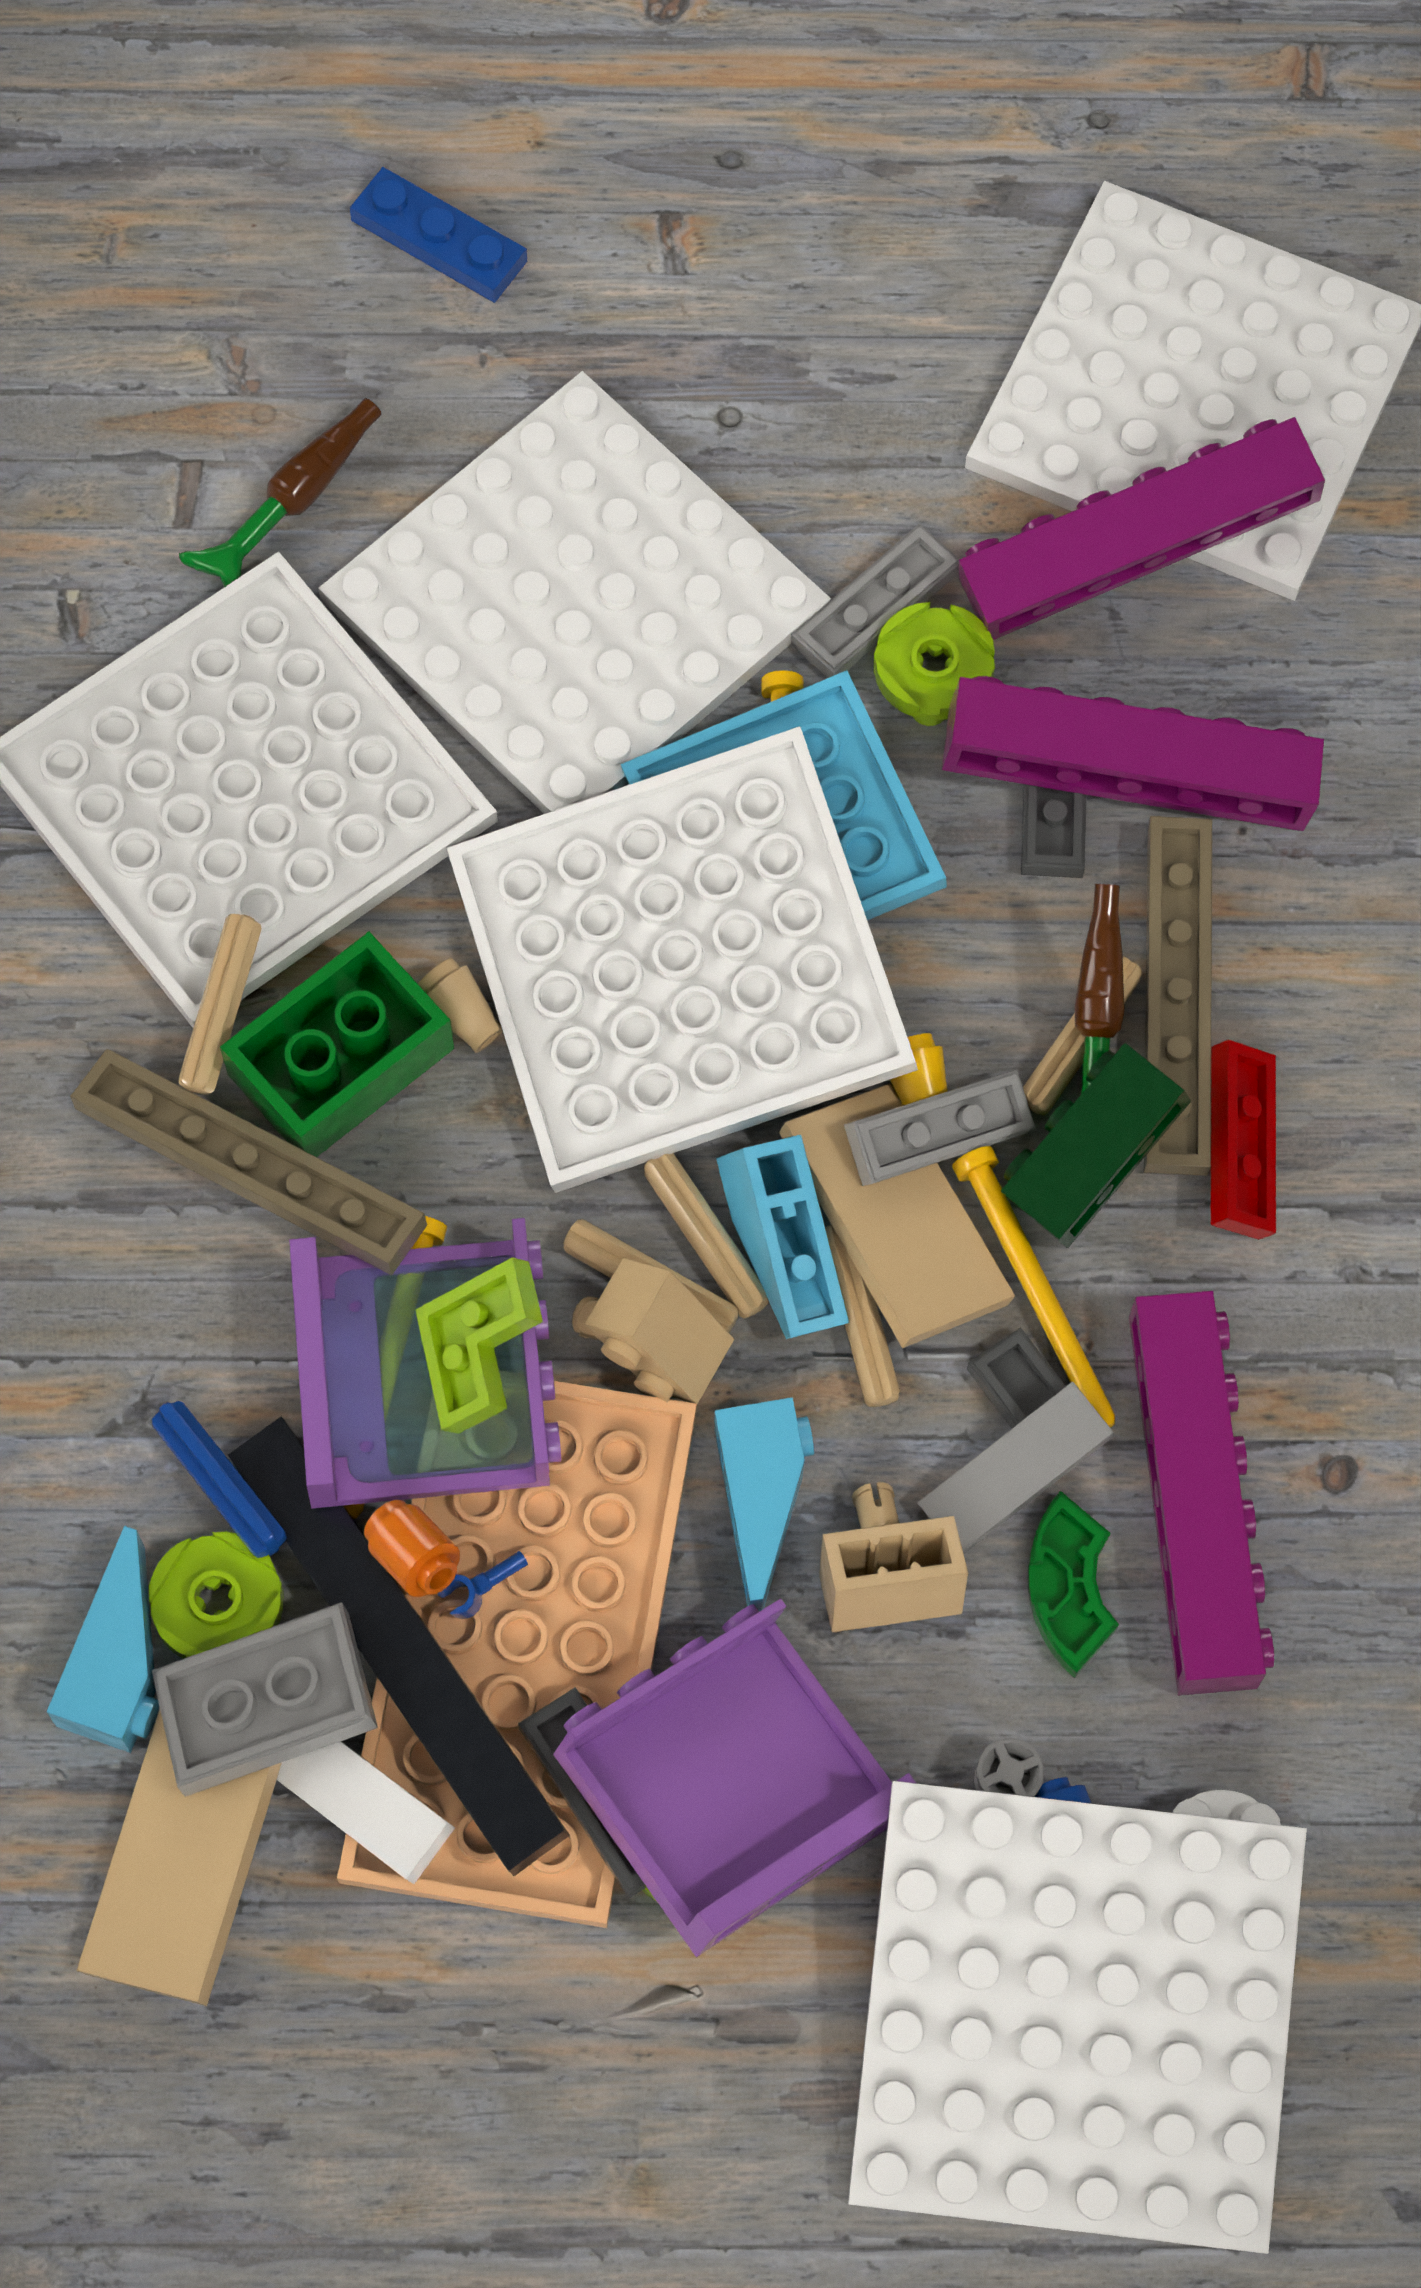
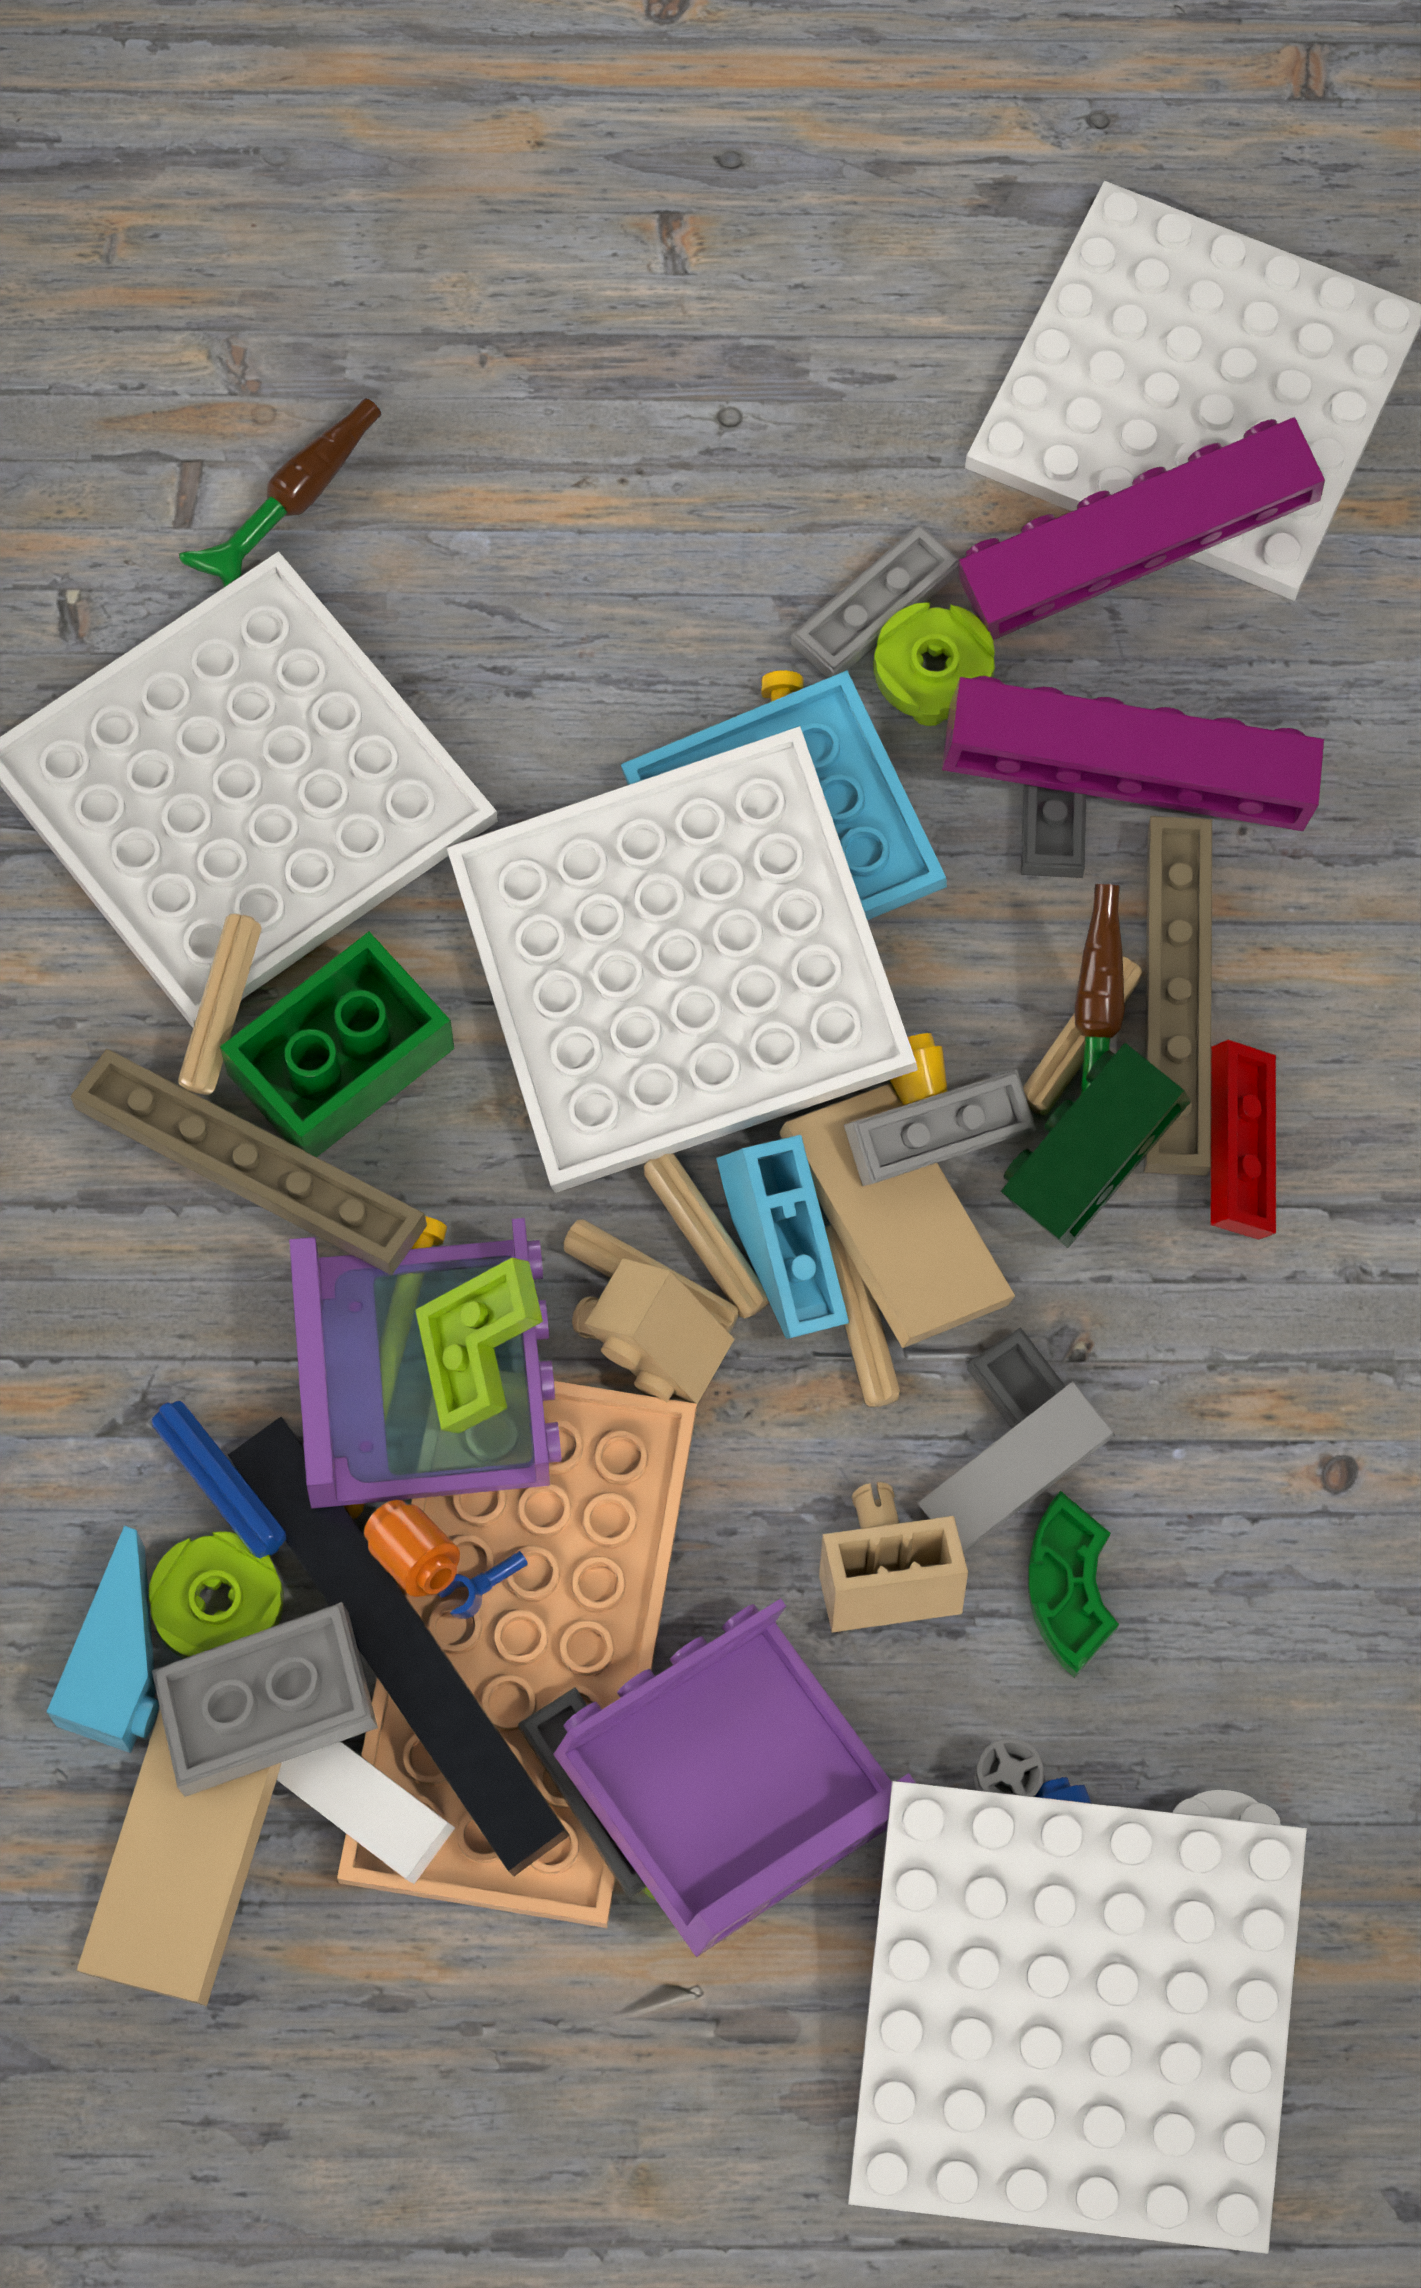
(438, 234): blue plate -> none
(463, 1003): tan cone -> none
(573, 598): white plate -> none
(762, 1473): medium azure slope -> none
(977, 1168): yellow bar -> none
(1198, 1494): magenta brick -> none

